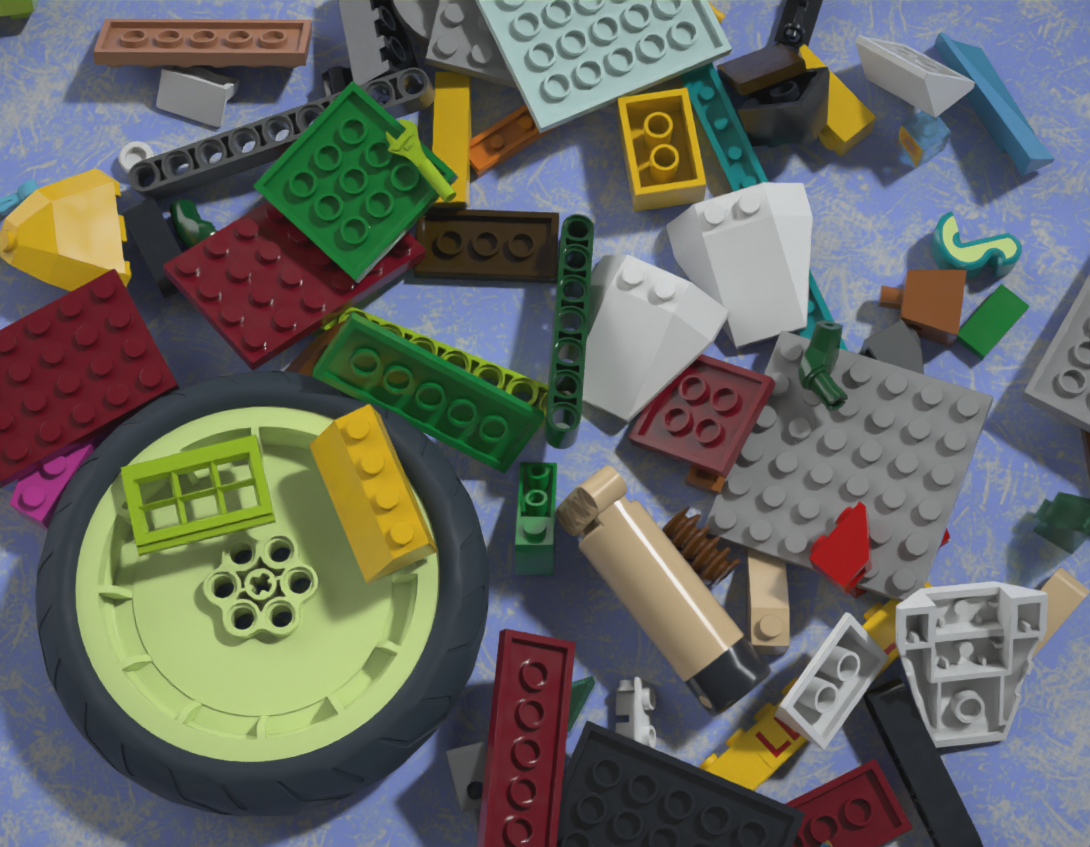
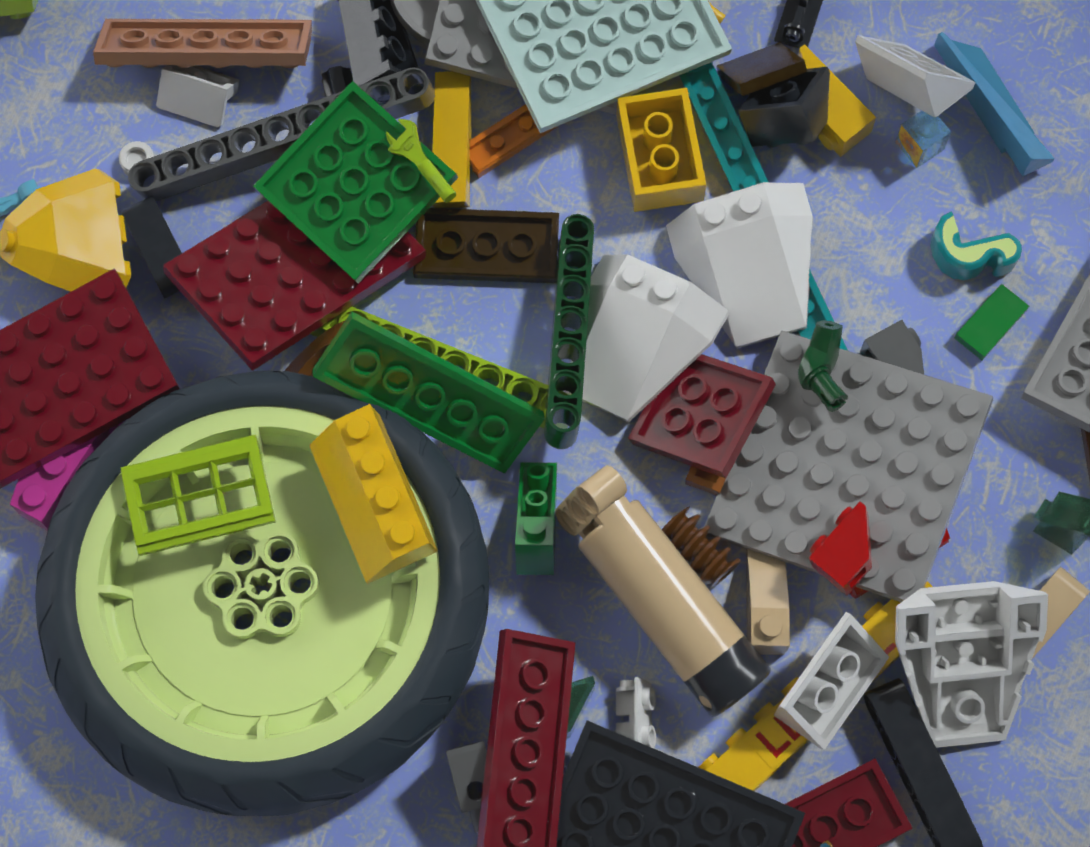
(188, 224): dark green arm -> none
(928, 303): dark orange torso -> none

